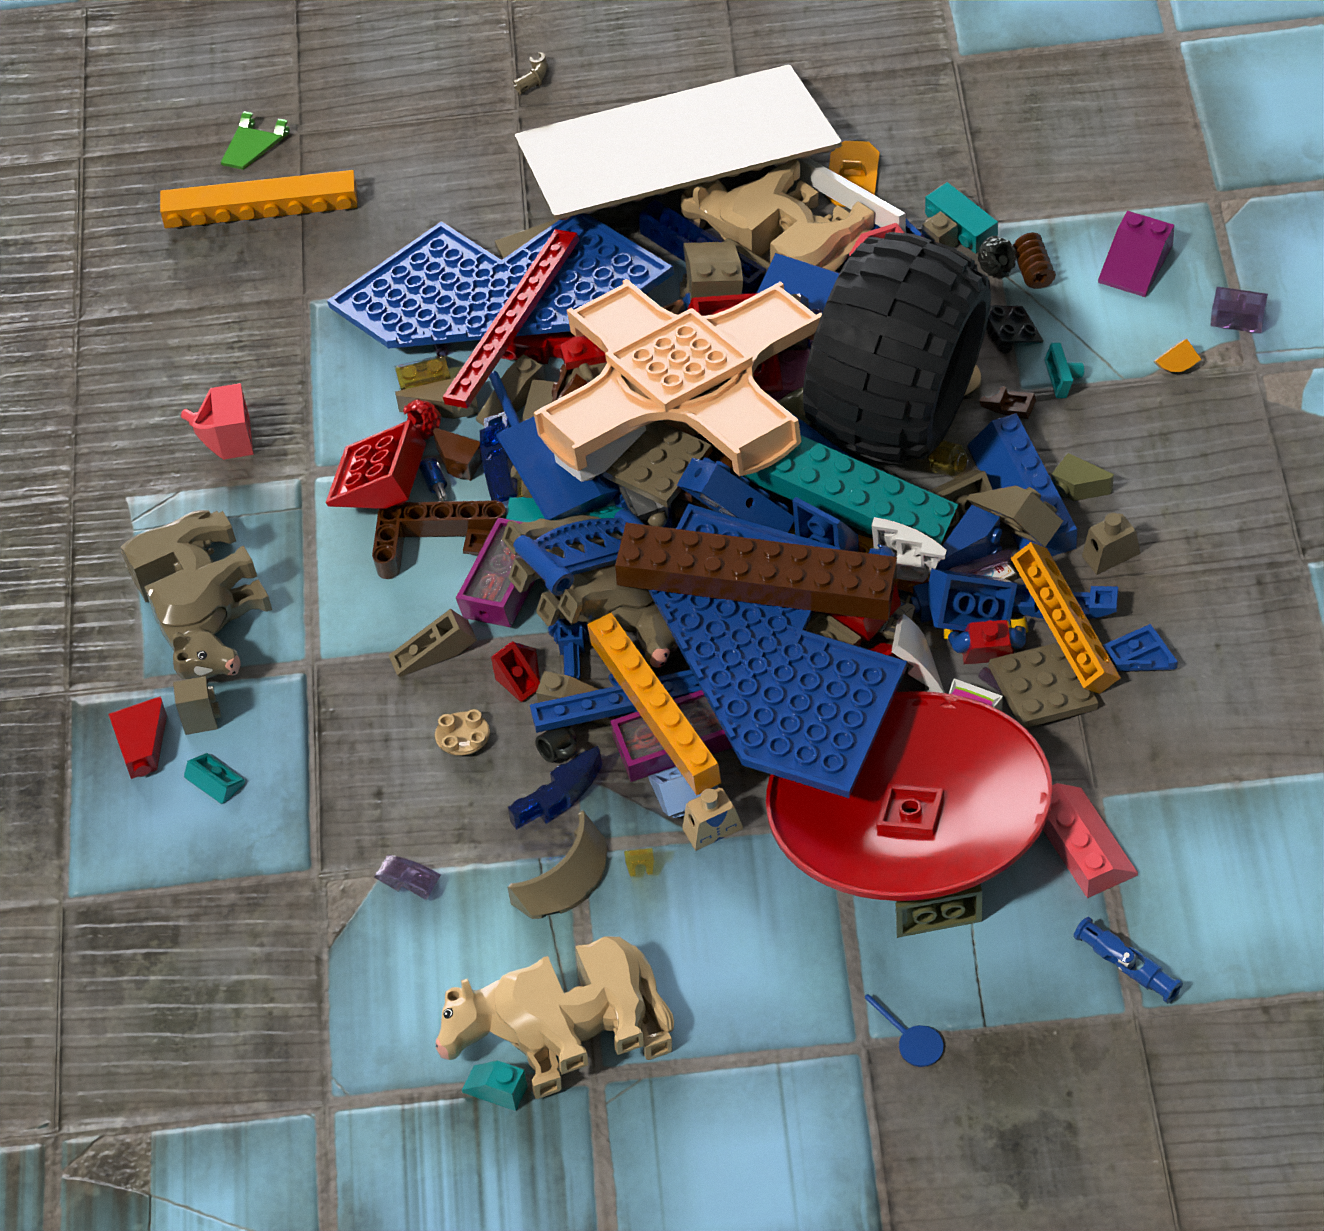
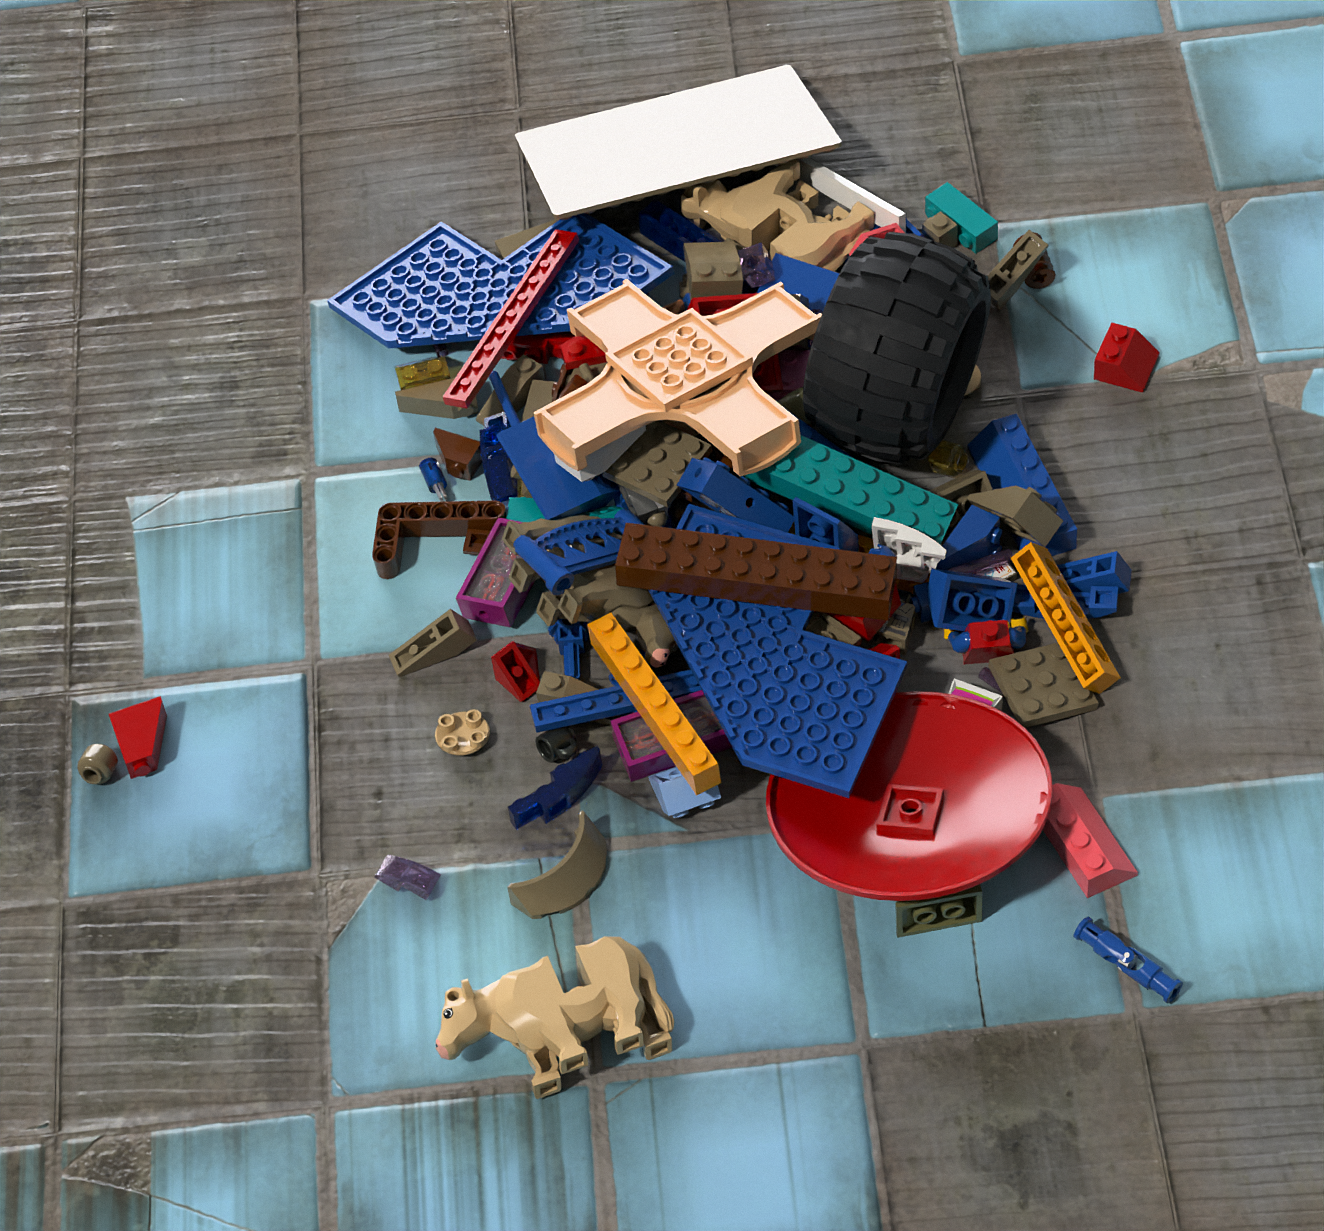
(97, 764): none -> dark tan head
(192, 592): dark tan animal -> none
(196, 705): dark tan brick -> none
(213, 777): teal slope -> none
(223, 422): coral piece -> none
(250, 143): bright green flag -> none
(258, 199): light orange brick -> none
(378, 469): red slope -> none
(424, 417): red piece -> none
(497, 1084): teal slope -> none
(535, 75): dark tan piece -> none
(637, 857): clear yellow tile -> none
(710, 818): tan torso -> none
(756, 265): none -> clear purple brick
(857, 163): light orange shield -> none
(913, 647): white slope -> none
(919, 1044): blue piece -> none
(996, 255): pearl dark grey piece -> none
(1010, 403): reddish brown slope -> none
(1011, 325): black hinge -> none
(1015, 268): none -> dark tan slope
(1060, 371): teal tile -> none
(1081, 479): olive slope -> none
(1097, 571): none -> blue slope
(1110, 543): dark tan torso -> none
(1125, 358): none -> red slope
(1137, 253): magenta slope -> none
(1140, 651): blue wing -> none
(1178, 358): light orange brick -> none
(1239, 310): clear purple brick -> none

